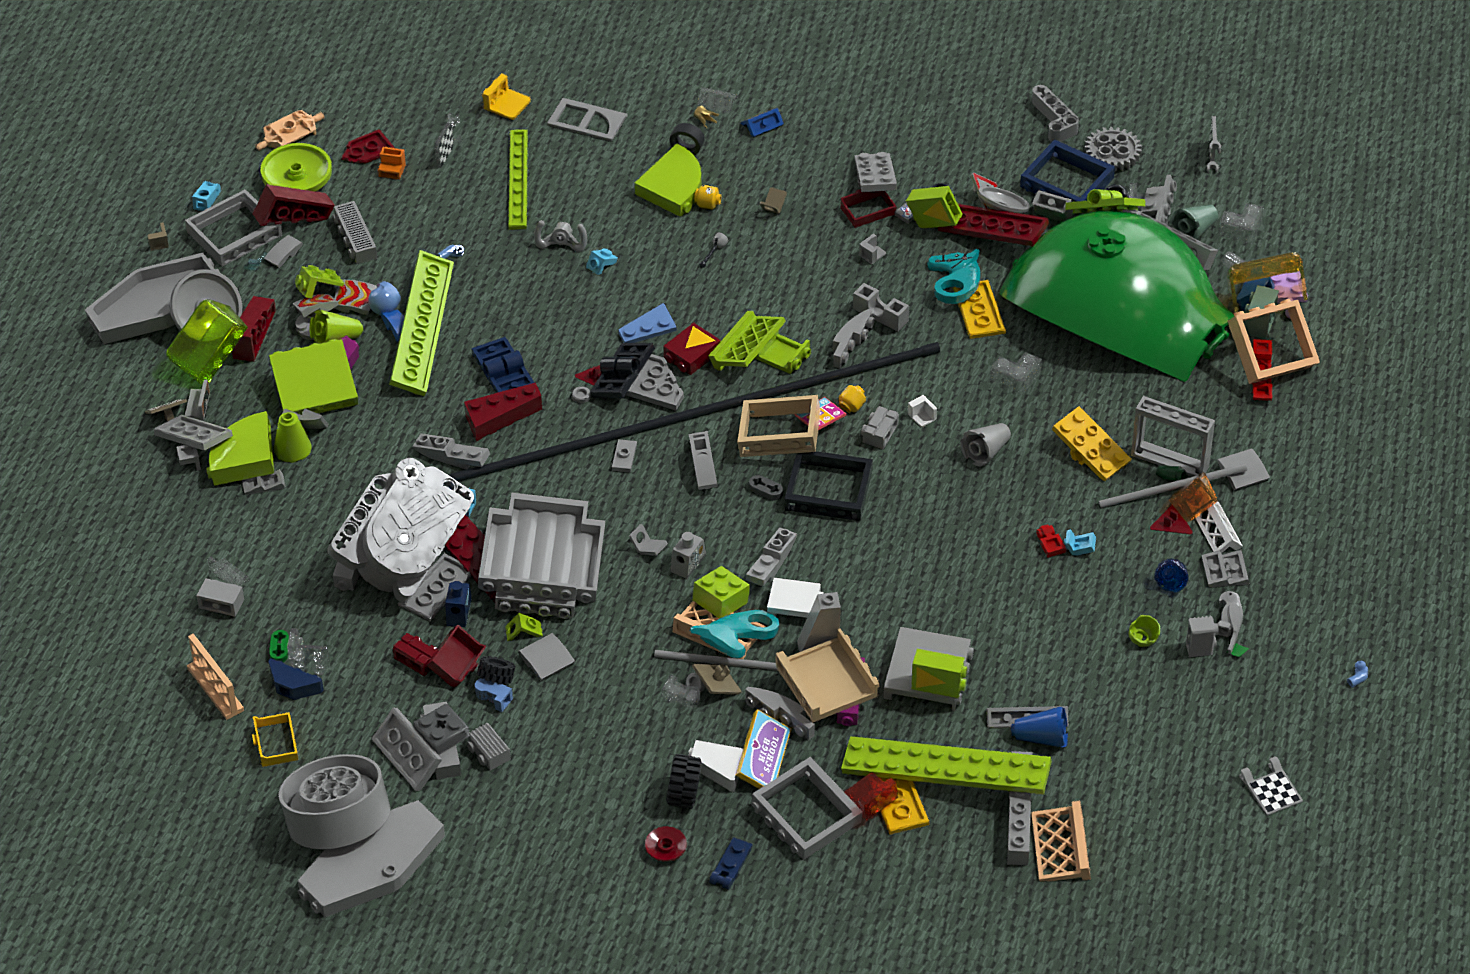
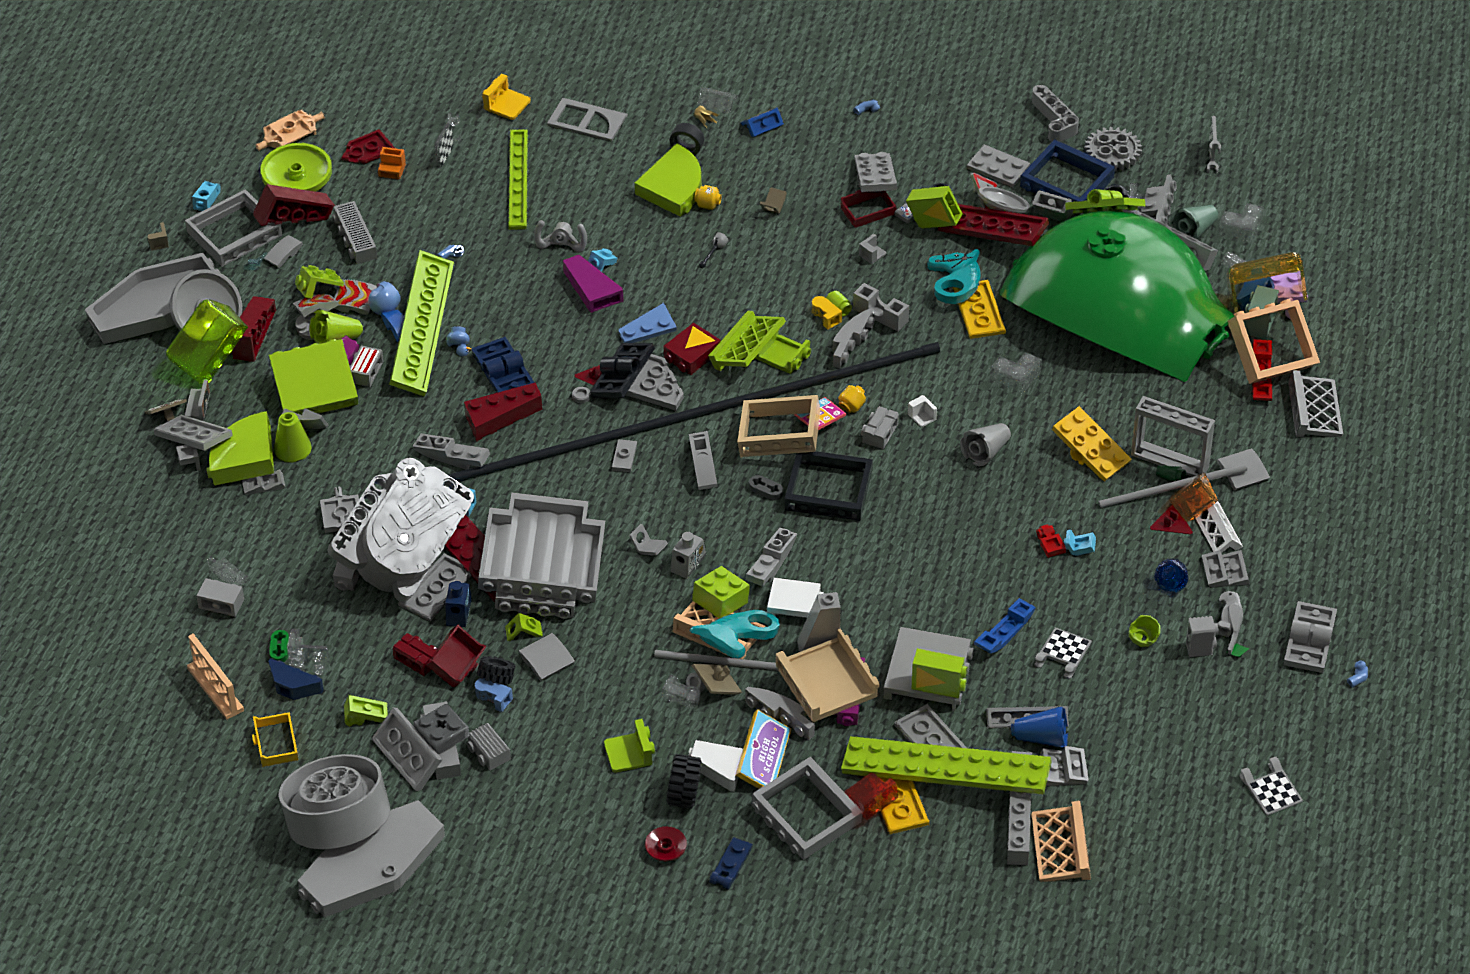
(337, 510): none -> light grey plate
(358, 709): none -> lime plate
(366, 365): none -> brick
(459, 338): none -> medium blue animal
(591, 284): none -> magenta slope
(630, 750): none -> lime bracket
(827, 311): none -> yellow leg
(840, 301): none -> lime brick
(873, 104): none -> medium blue arm
(926, 727): none -> light grey tile
(998, 165): none -> light grey plate
(1007, 628): none -> blue slope
(1065, 649): none -> flag
(1073, 765): none -> light grey slope
(1300, 405): none -> light grey fence
(1310, 637): none -> light grey plate

